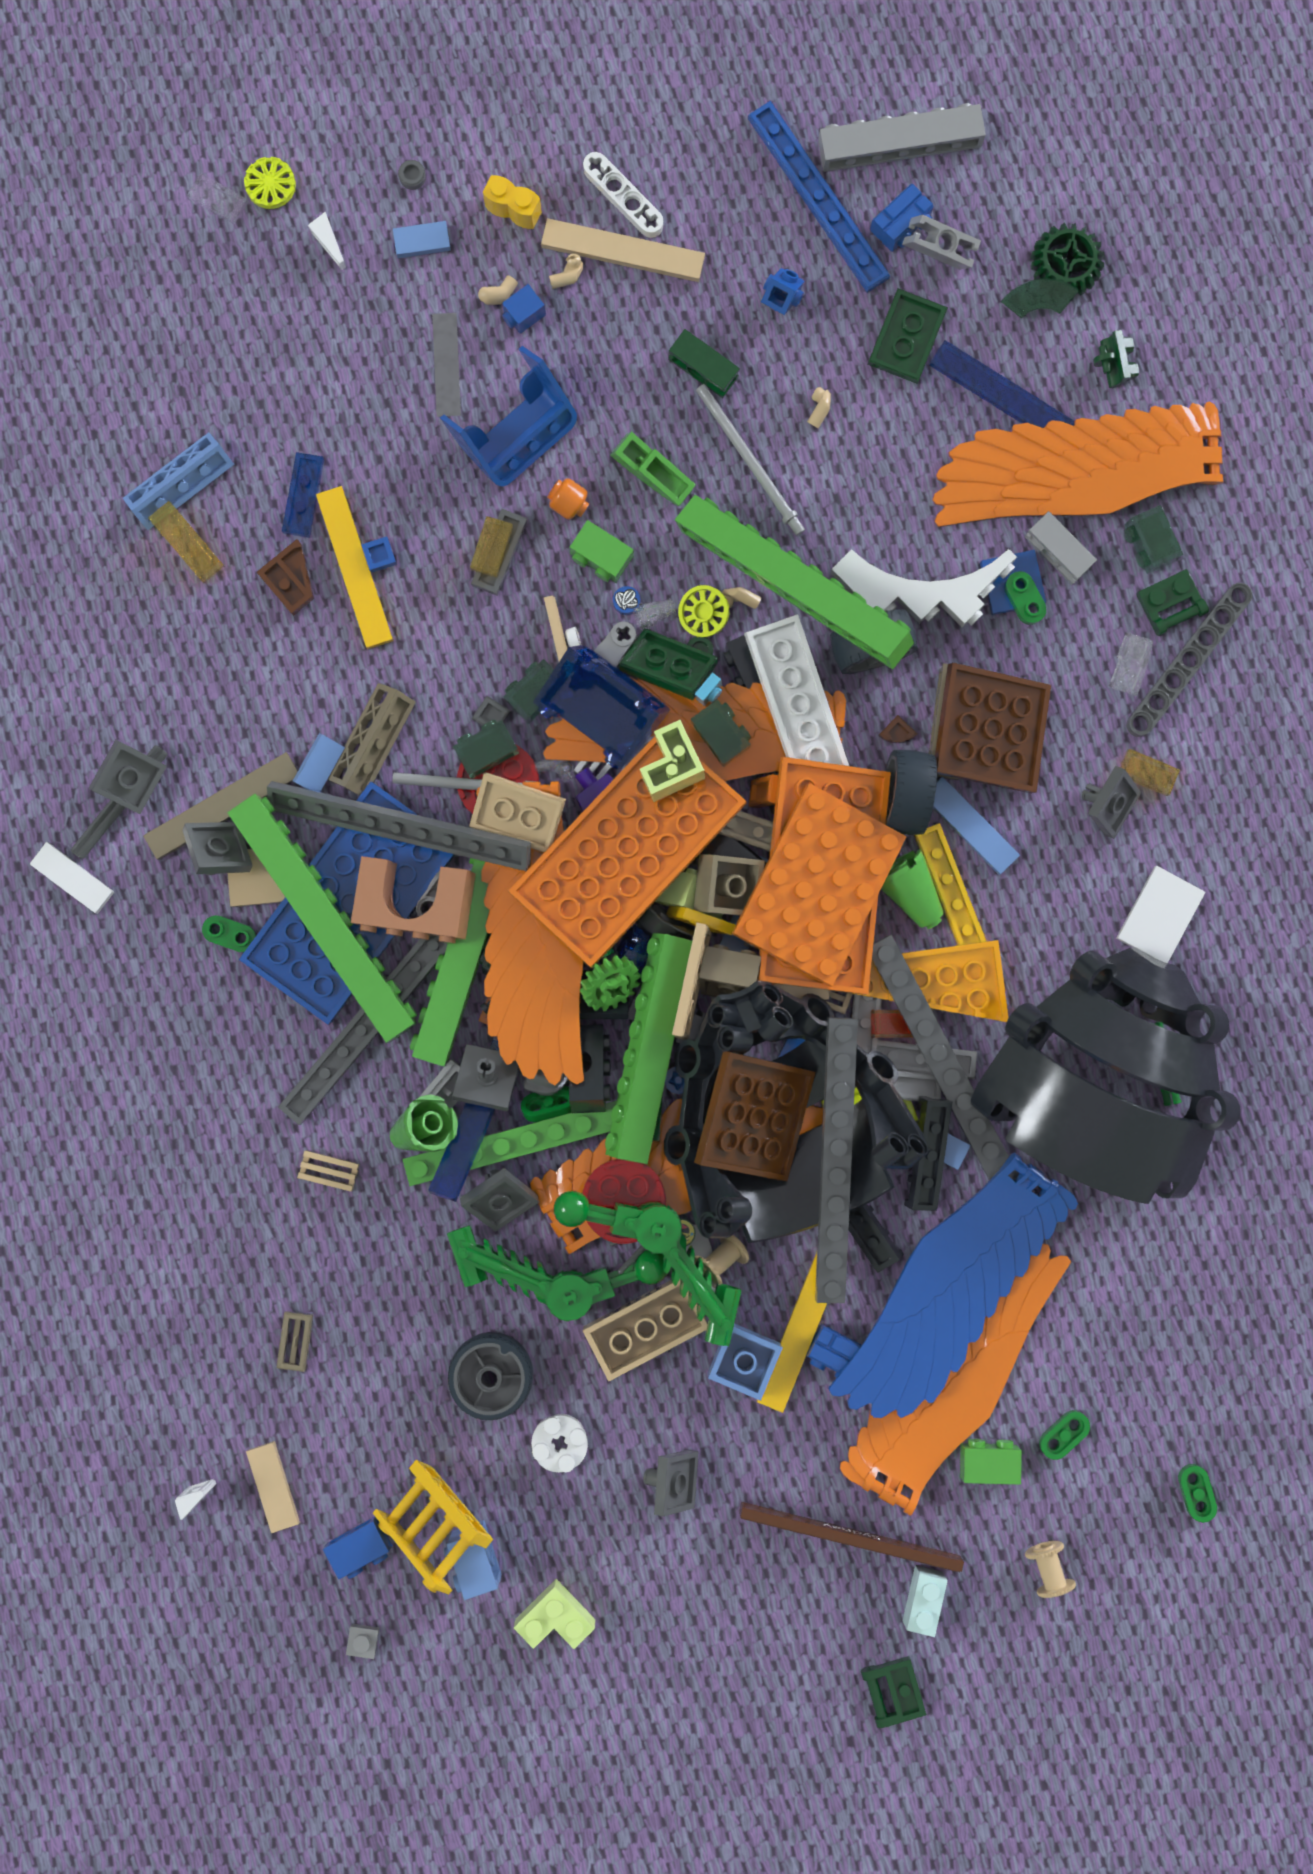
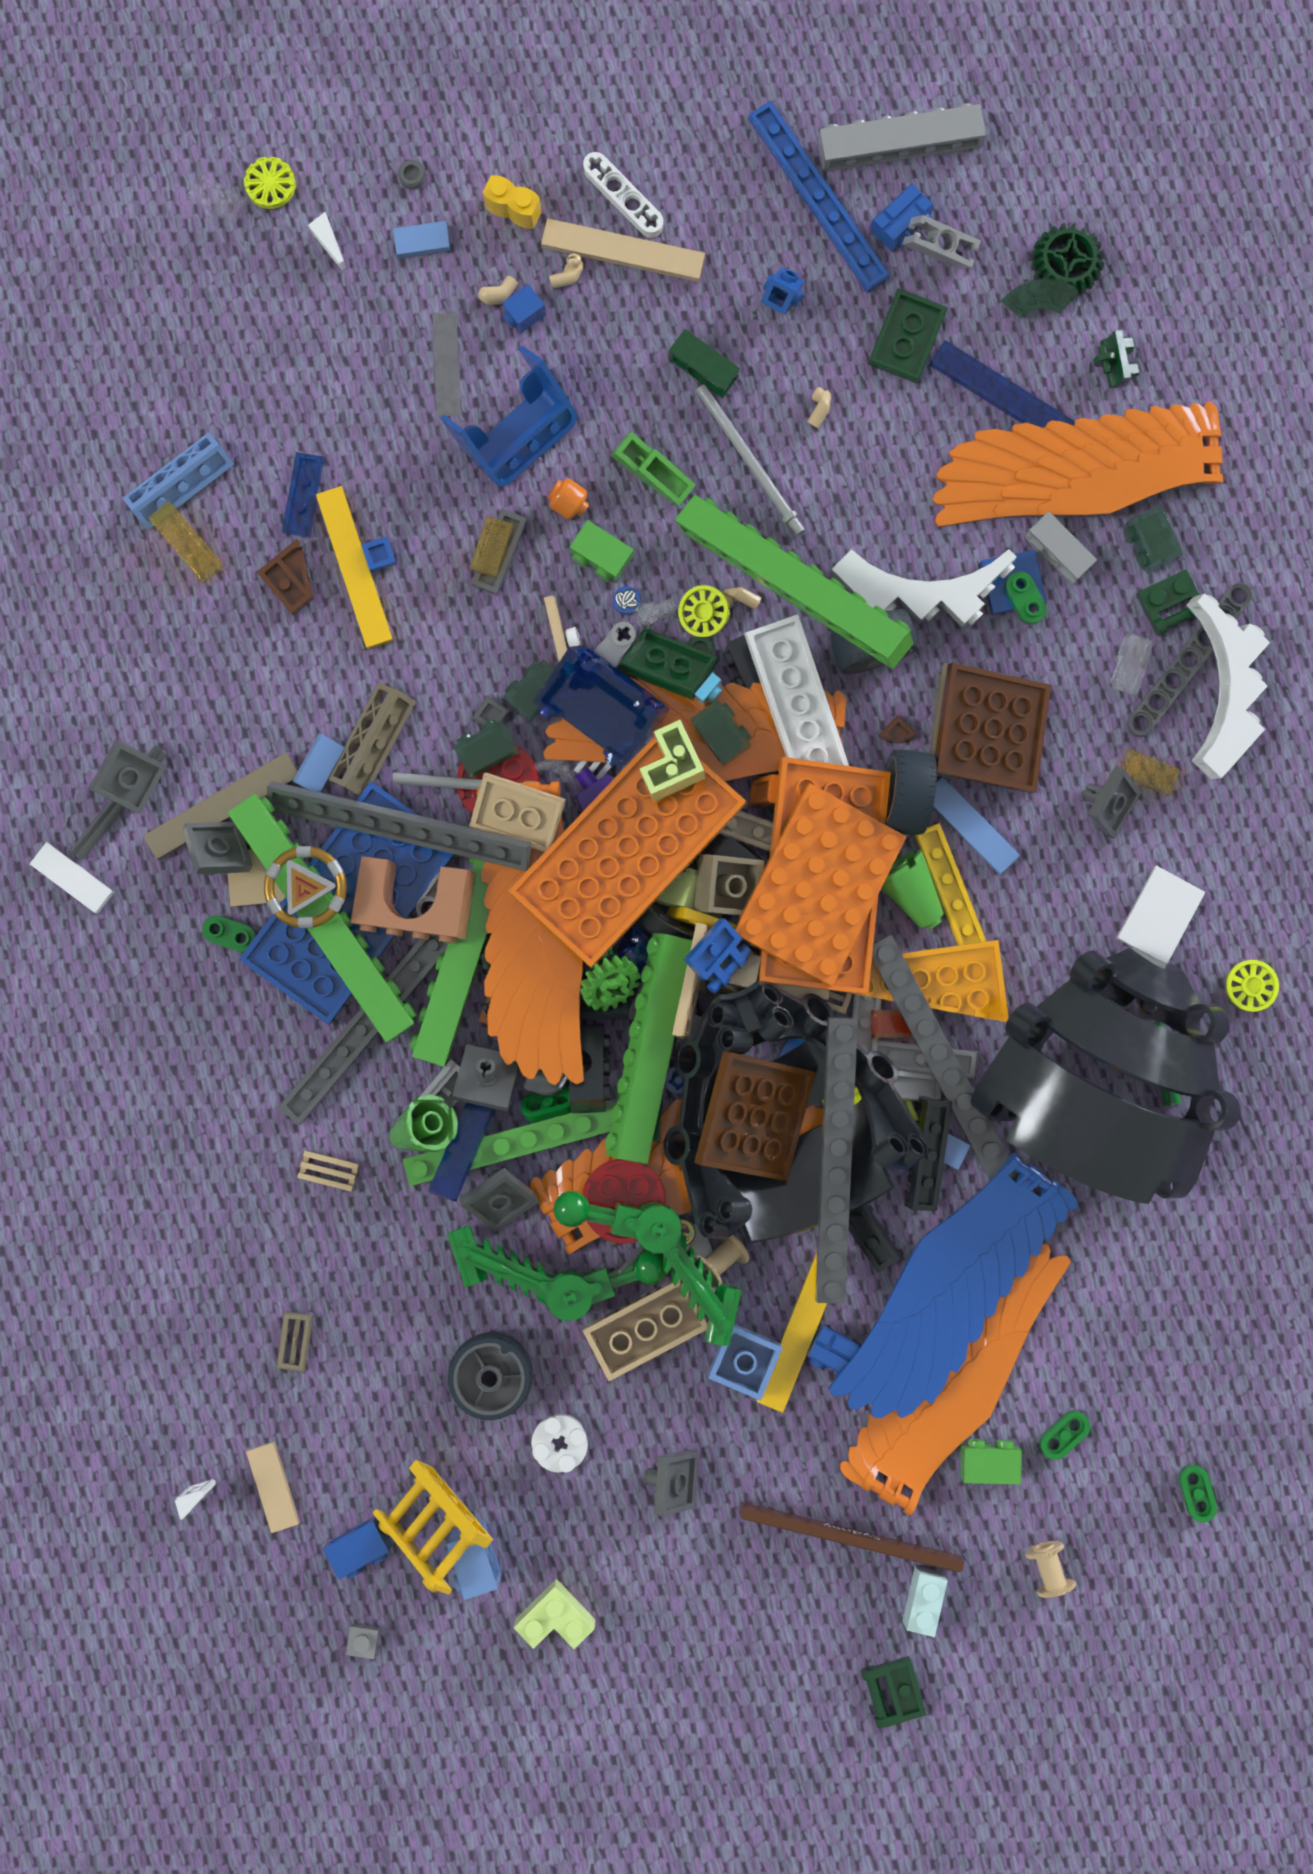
(305, 887): none -> piece
(713, 950): none -> blue plate
(1239, 687): none -> white arch
(1252, 985): none -> neon yellow wheel

